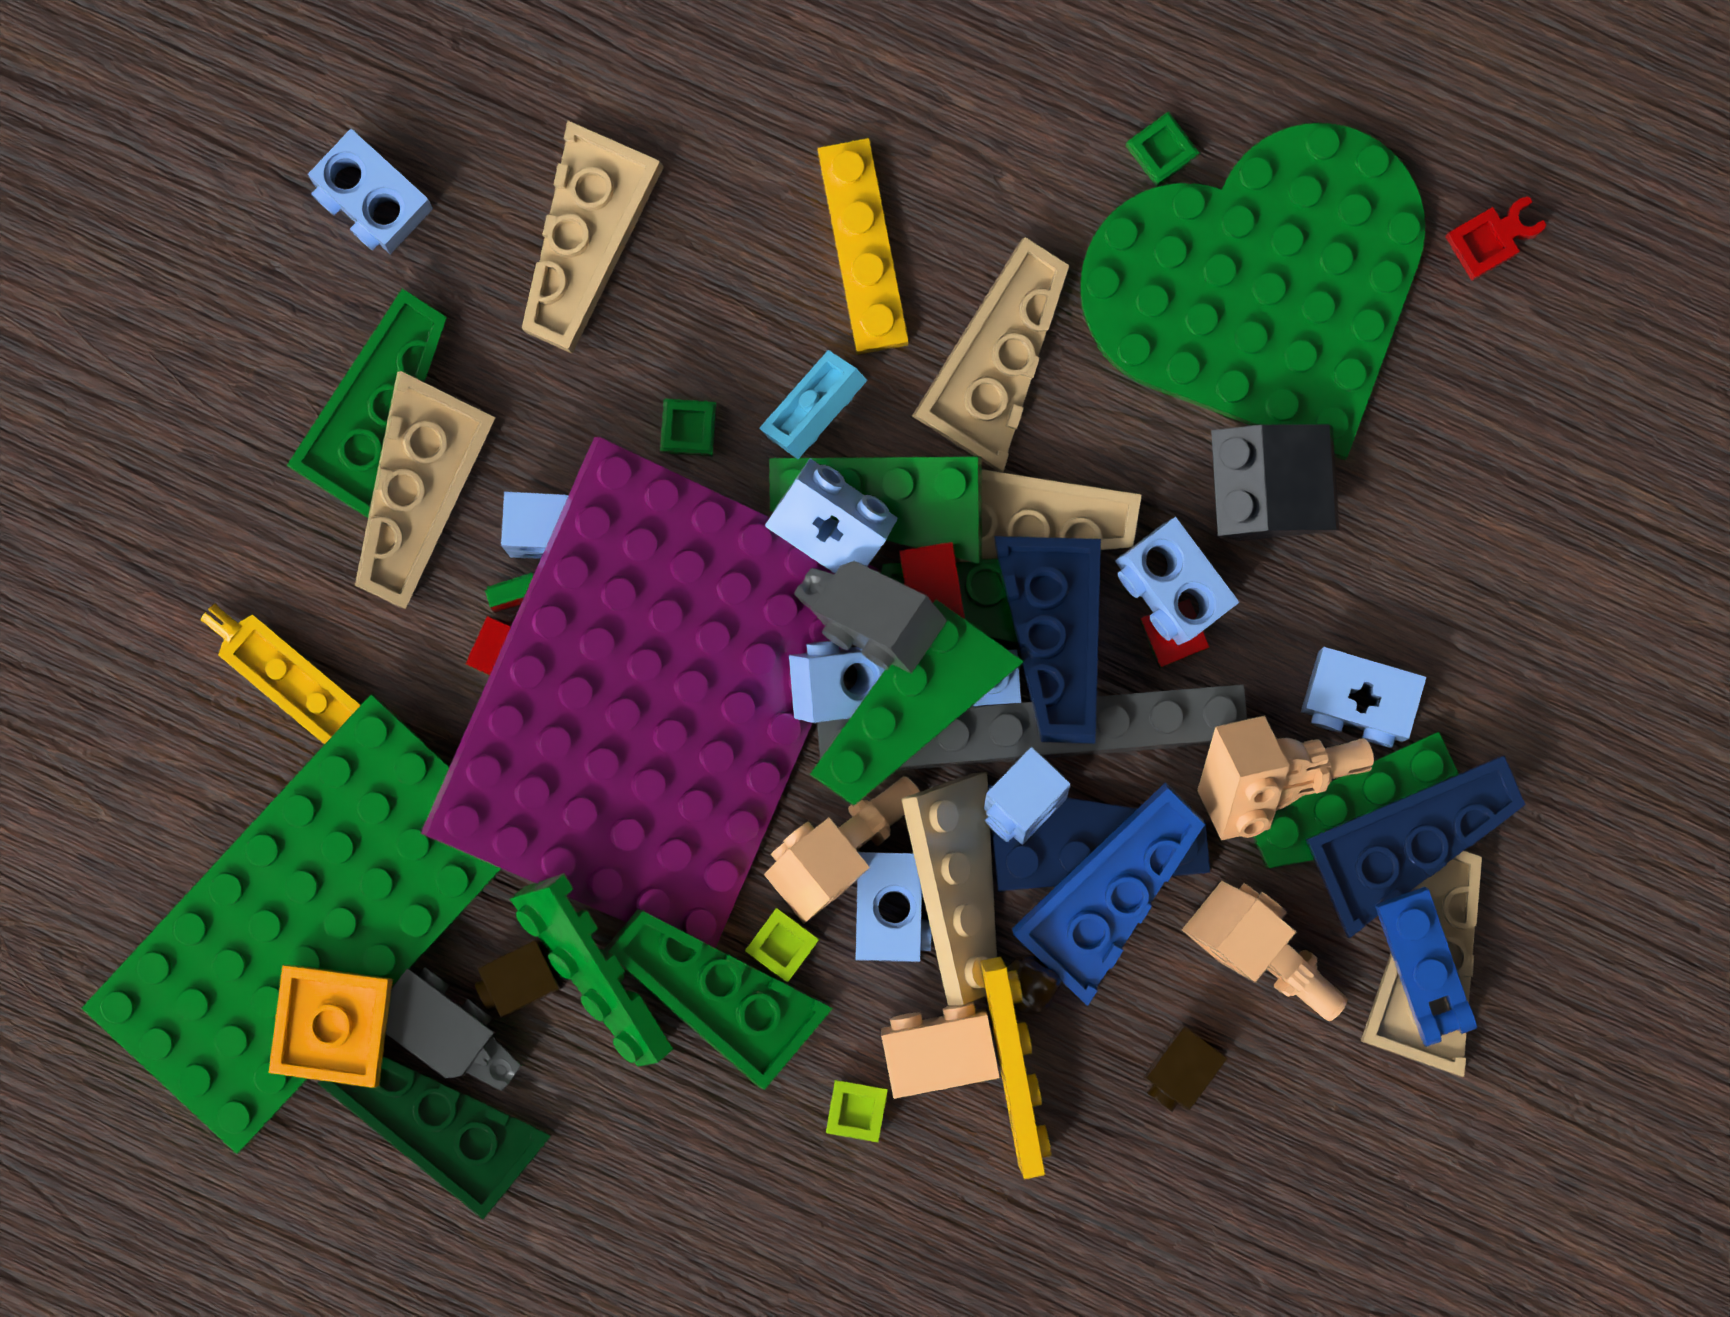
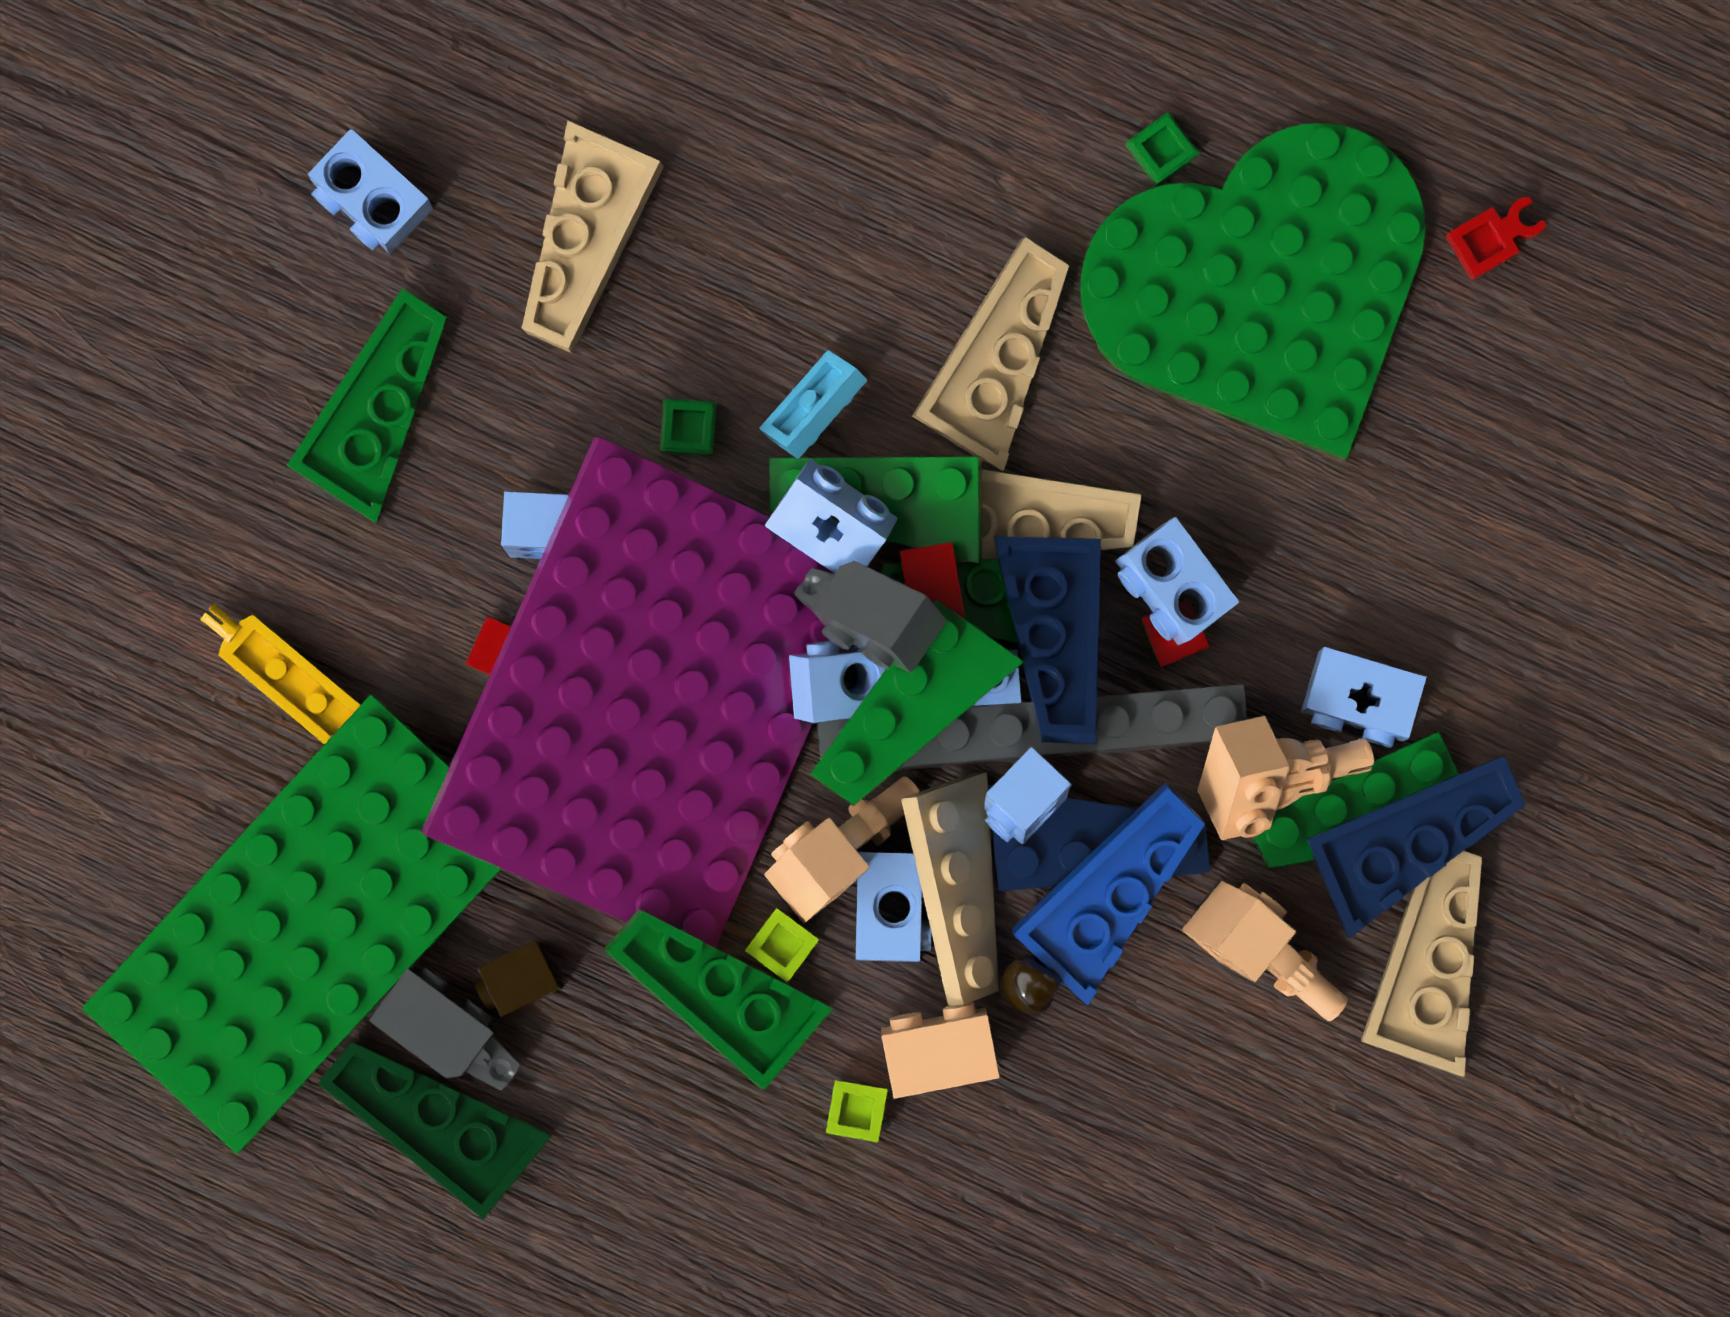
(330, 1025): light orange plate -> none
(419, 476): tan wing -> none
(508, 593): green tile -> none
(597, 974): green wing -> none
(862, 246): yellow plate -> none
(1020, 1089): yellow plate -> none
(1183, 1070): dark brown brick -> none
(1275, 481): black slope -> none
(1425, 964): blue plate -> none

